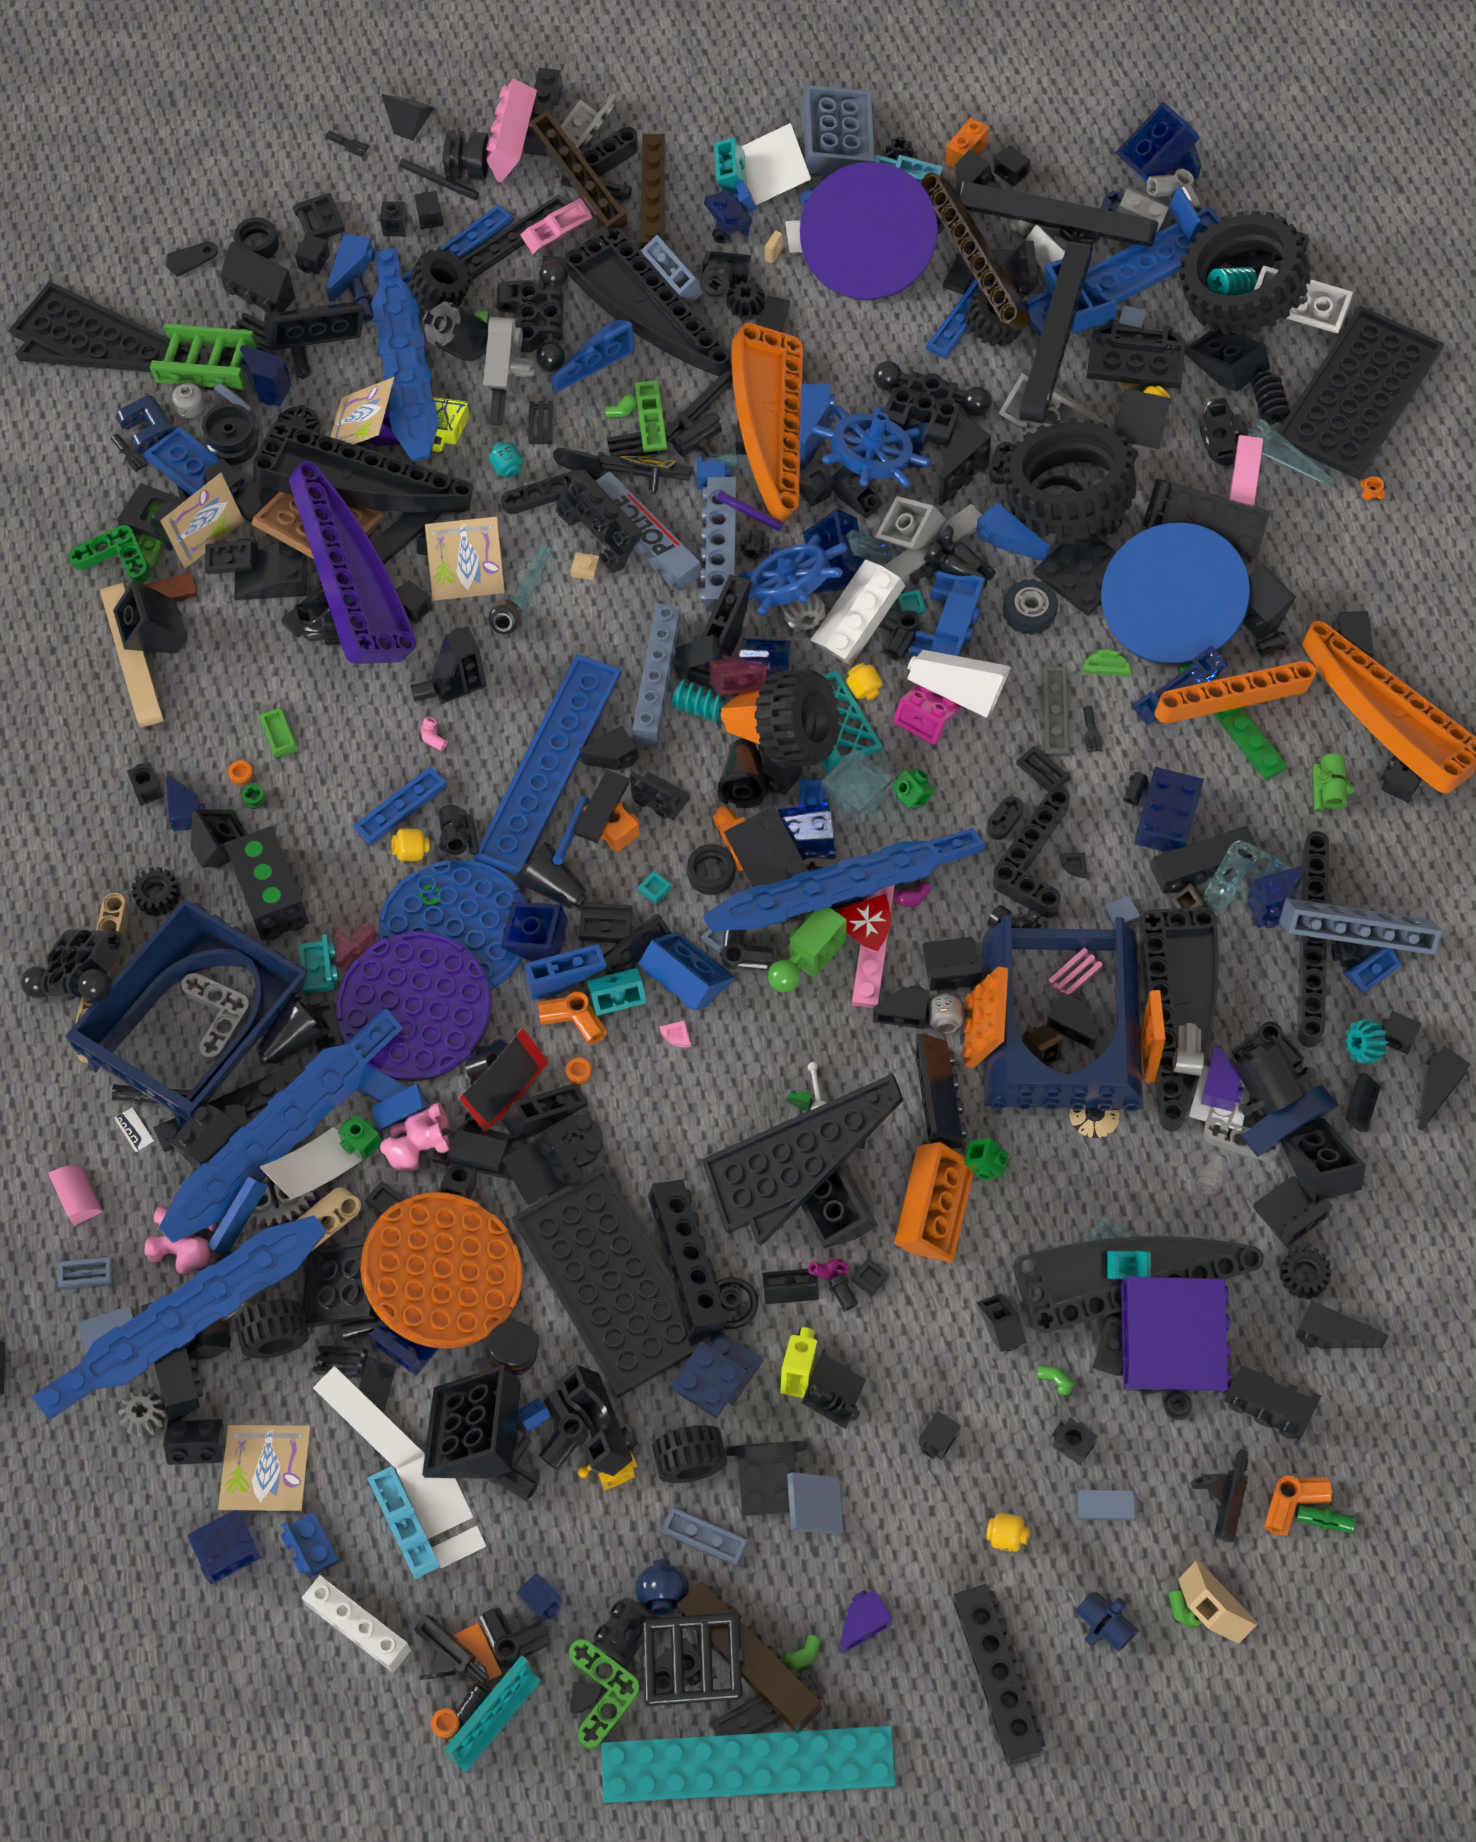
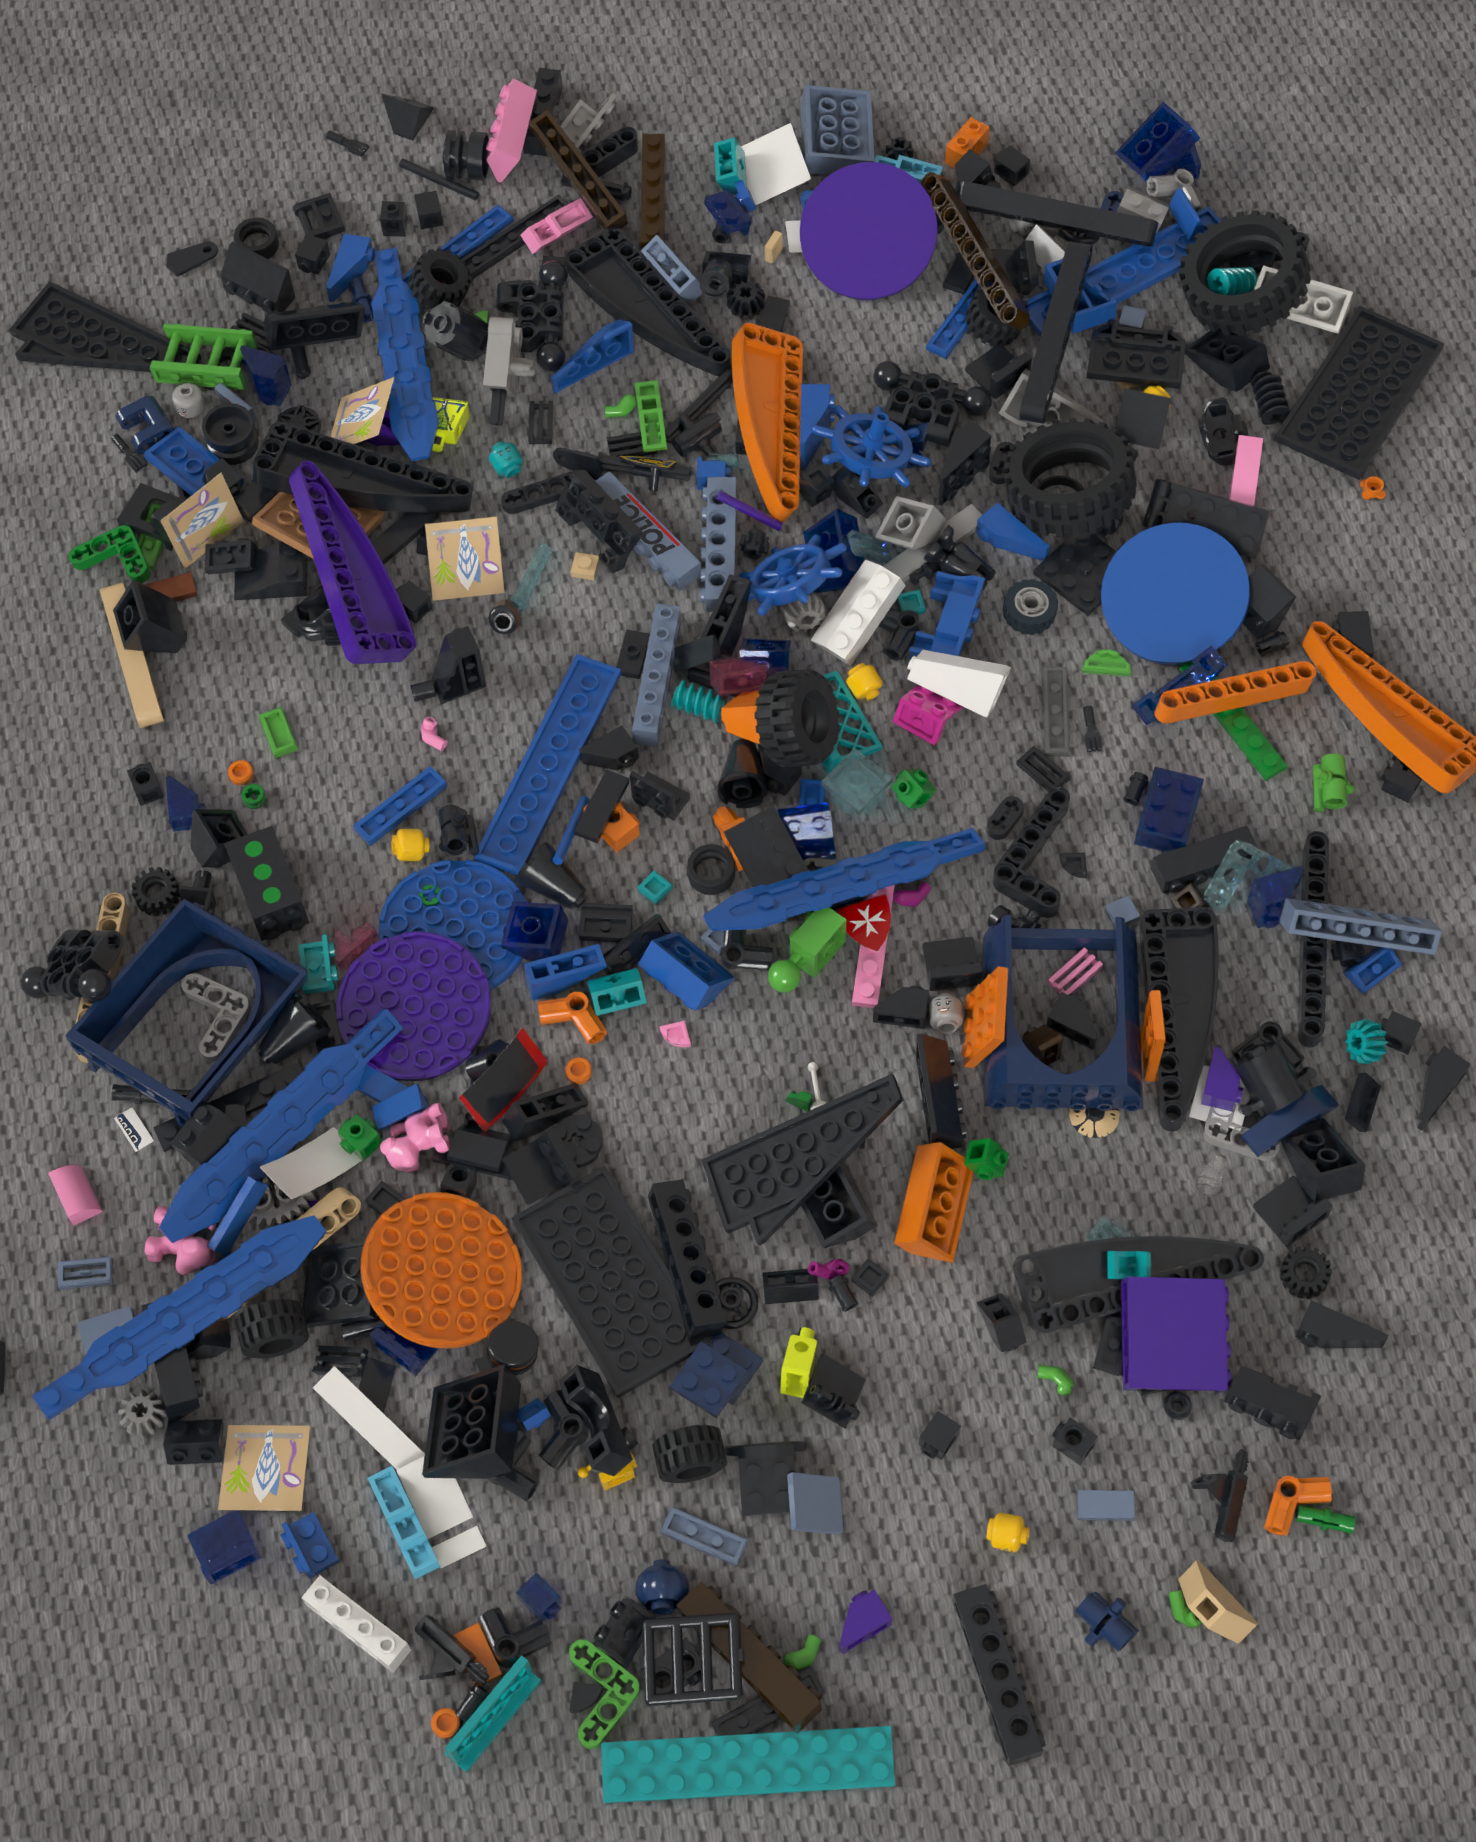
(200, 892): none -> black bracket
(633, 653): none -> black plate
(998, 370): none -> black bracket
(1188, 1054): light grey piece -> none
(1284, 452): clear light blue flag -> none

